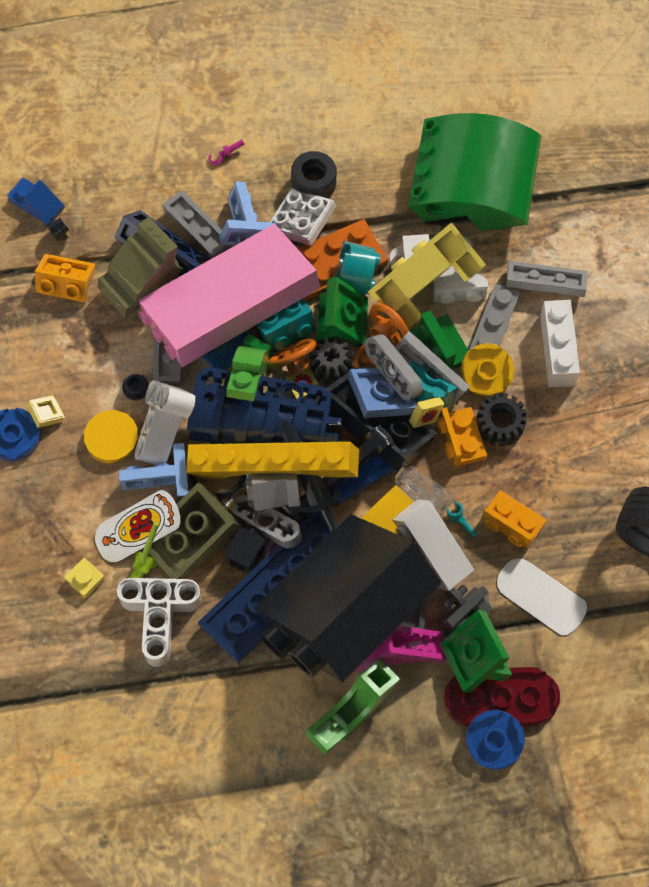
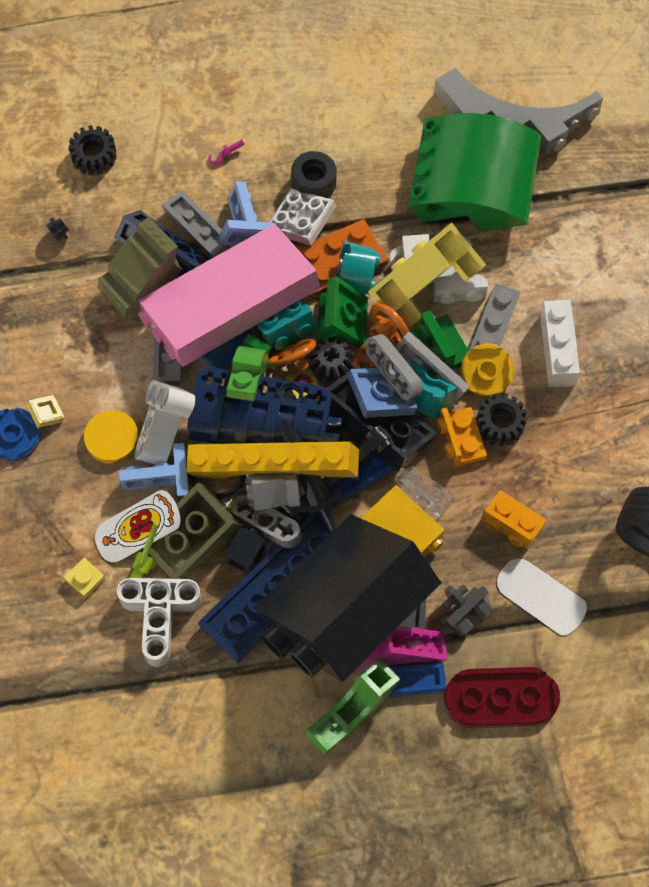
(36, 200): blue slope -> none
(64, 277): light orange bracket -> none
(88, 138): none -> black tyre
(135, 387): black plate -> none
(419, 679): none -> blue tile
(426, 412): light yellow tile -> none
(428, 531): white brick -> none
(458, 517): teal hand -> none
(476, 652): green bracket -> none
(495, 739): blue tile -> none
(546, 279): light grey plate -> none
(552, 123): none -> light grey arch

